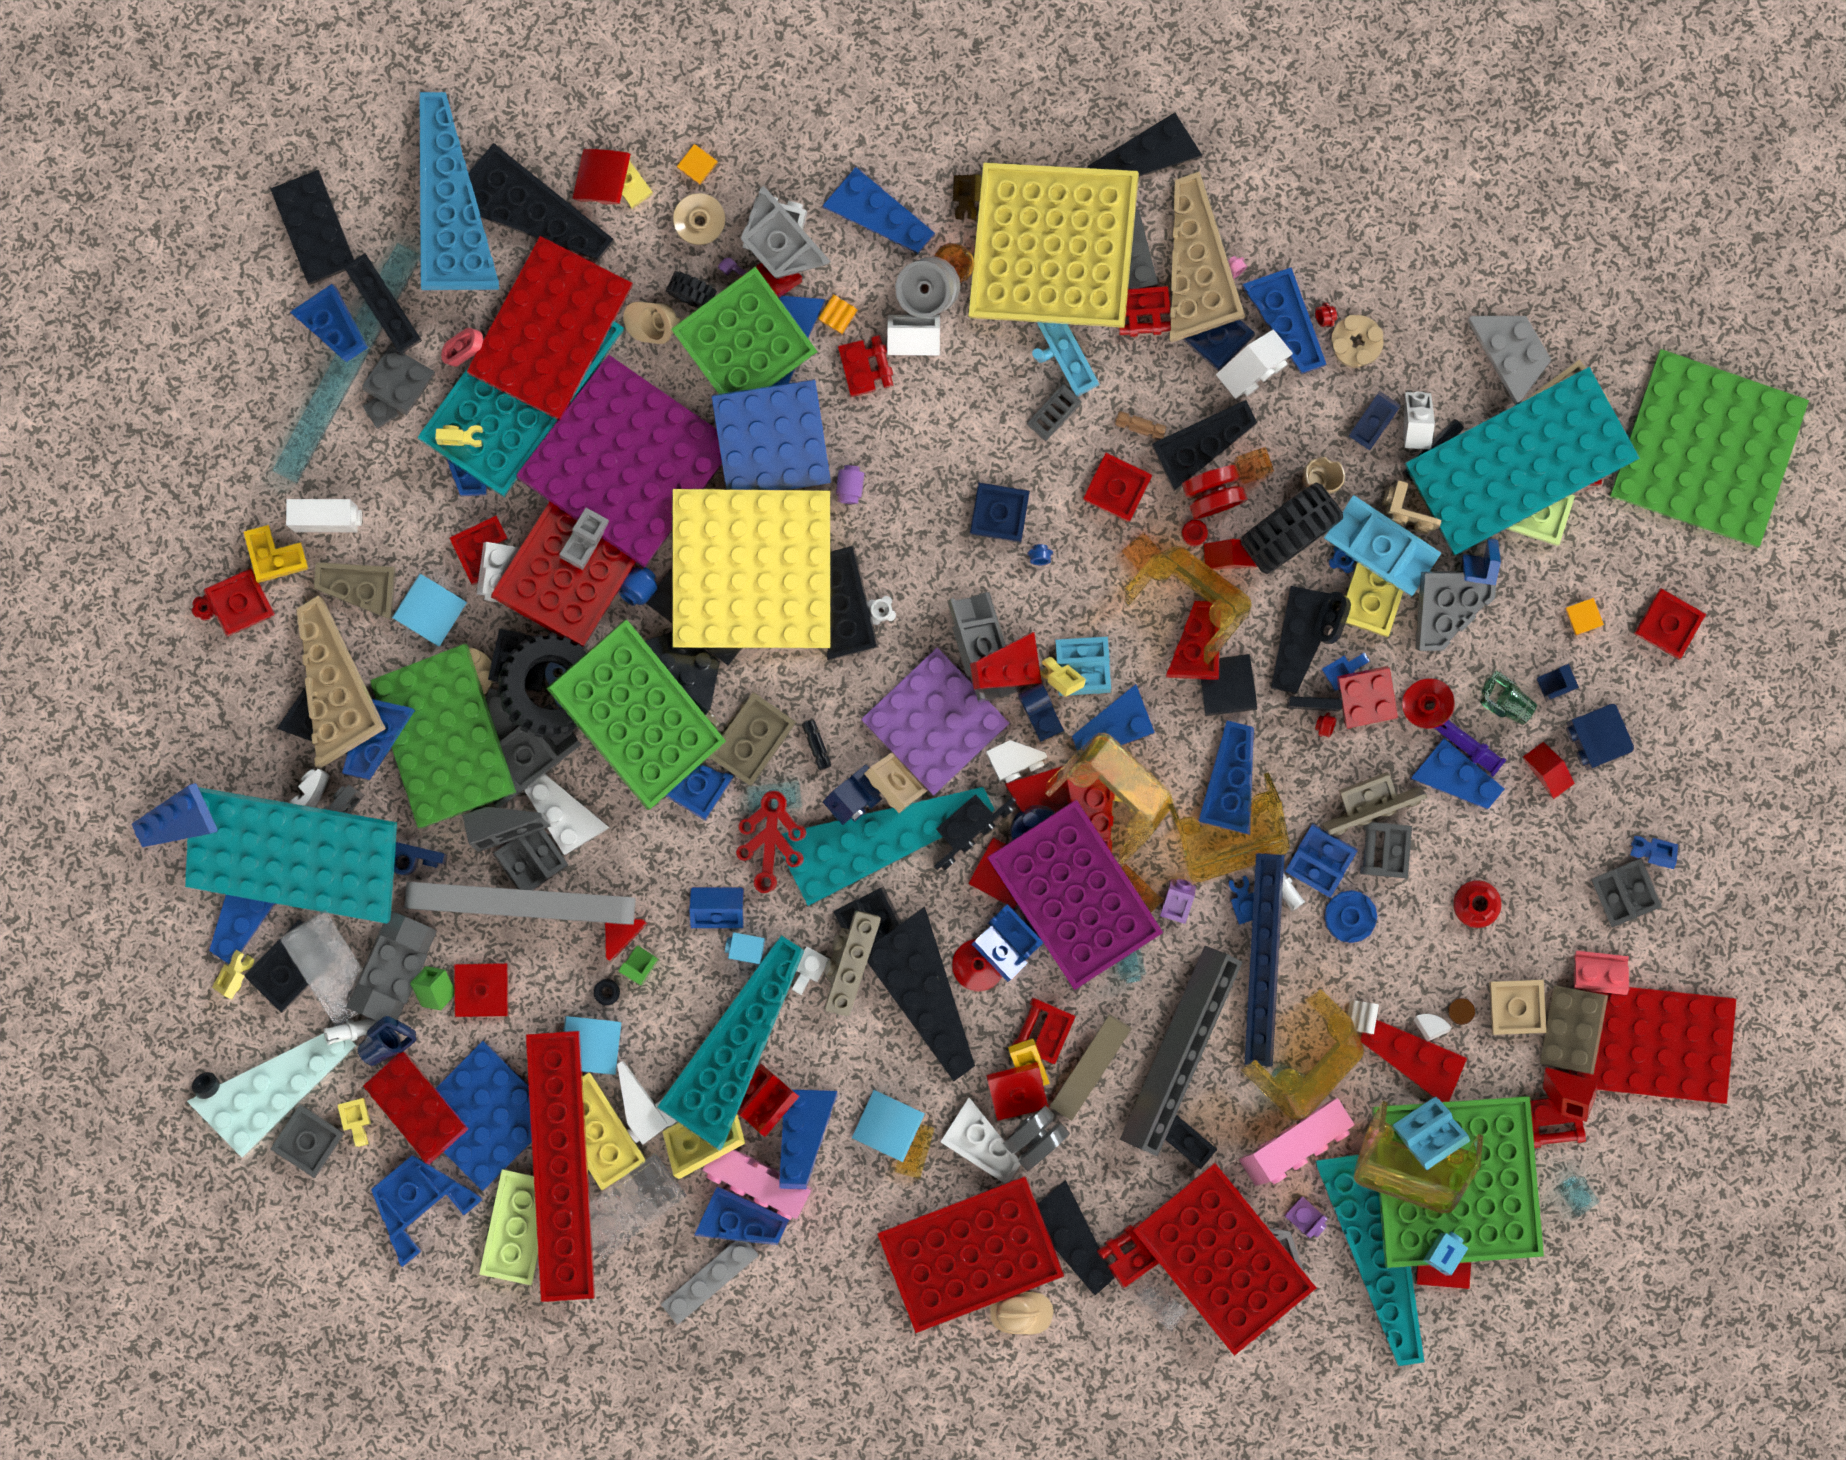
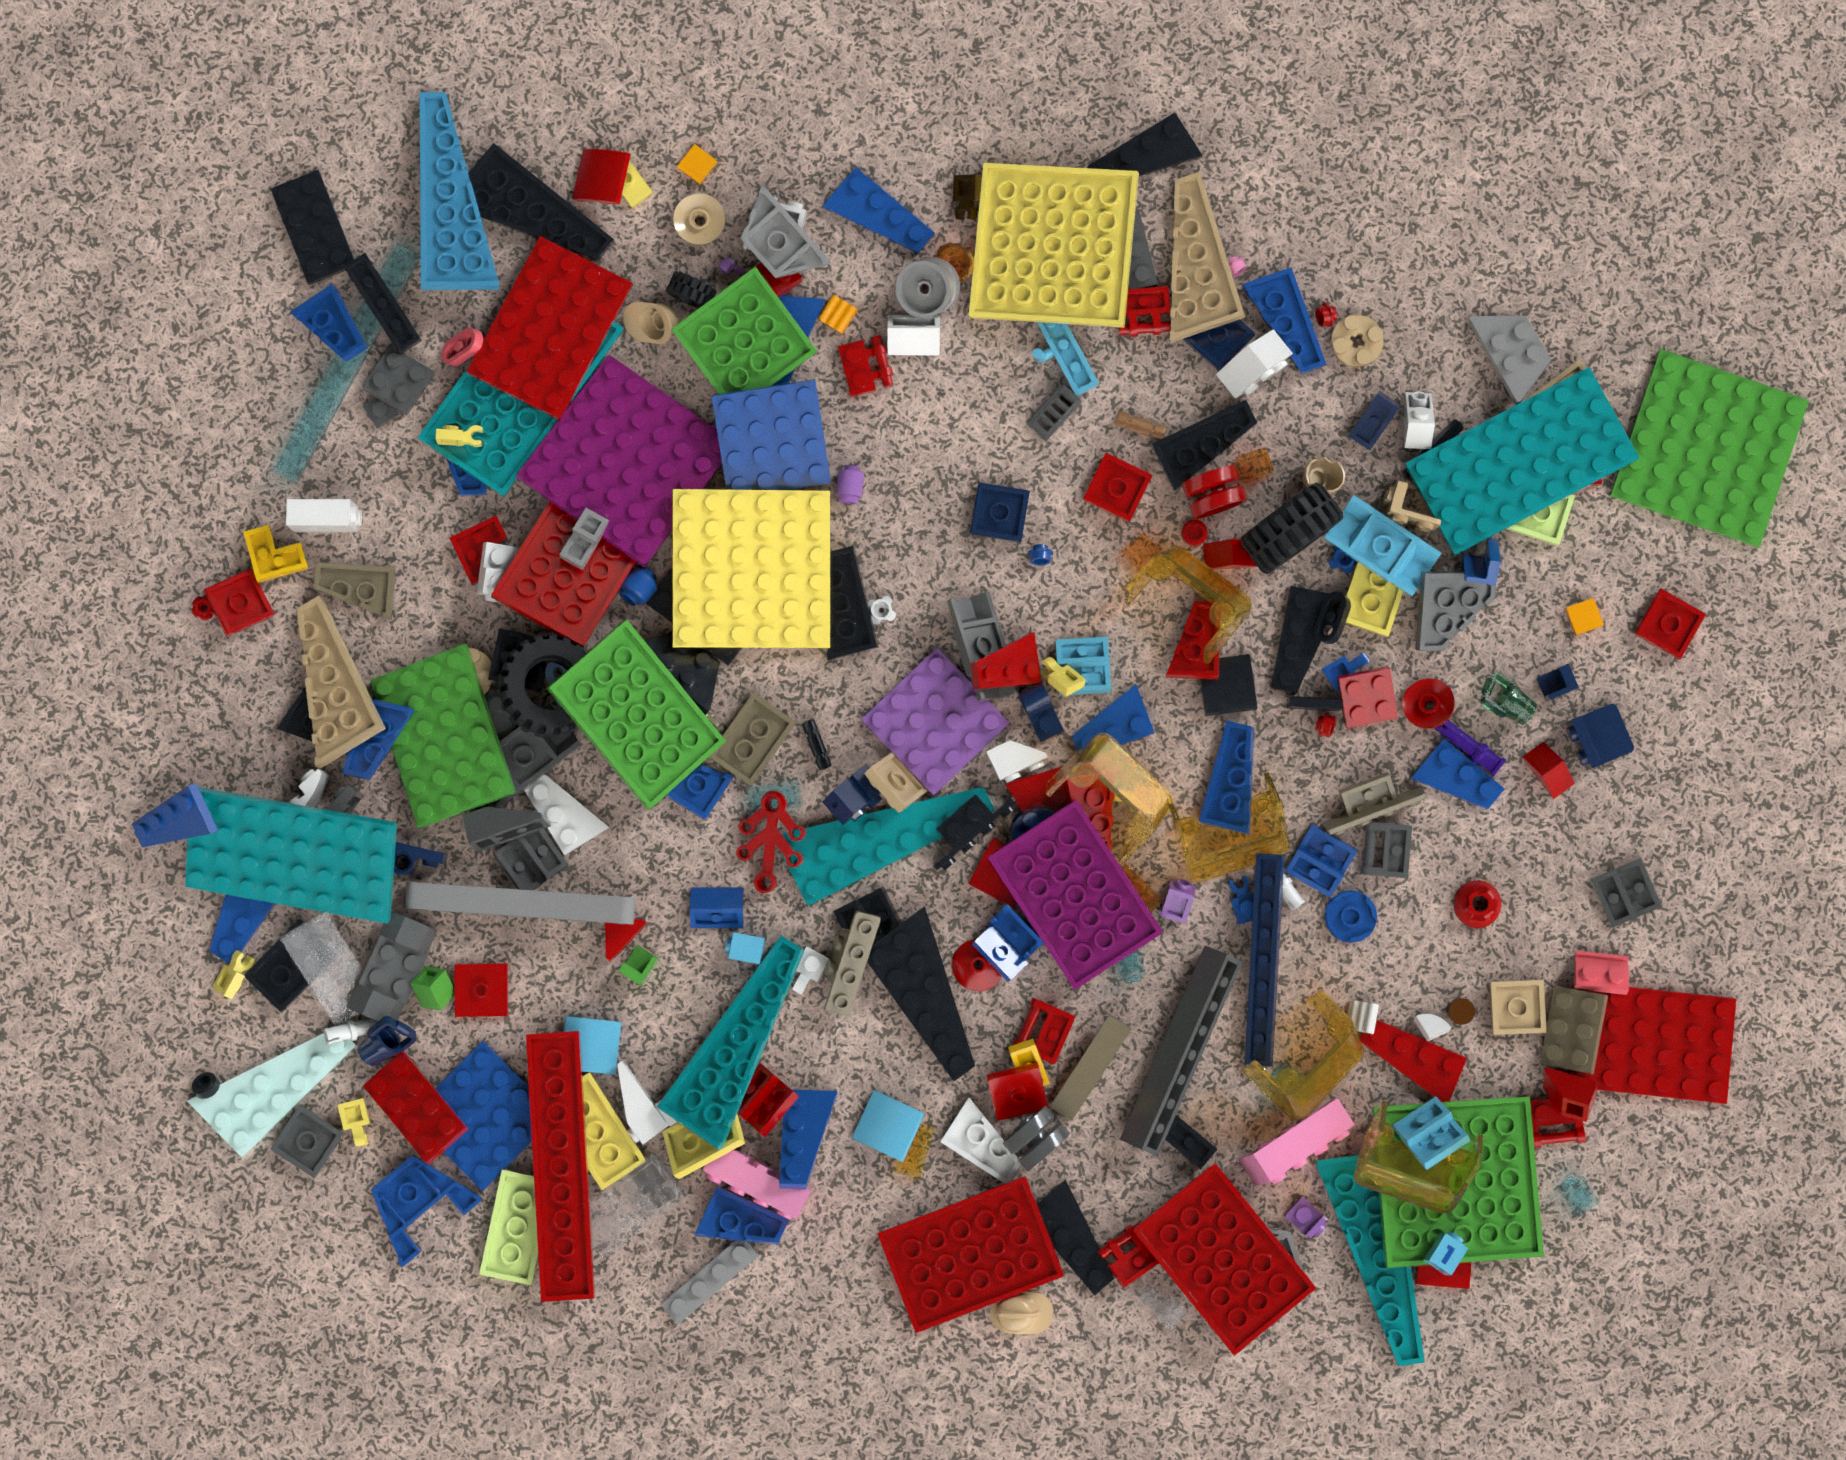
(429, 609): medium azure slope -> none
(598, 992): black plate -> none
(1658, 851): blue plate -> none

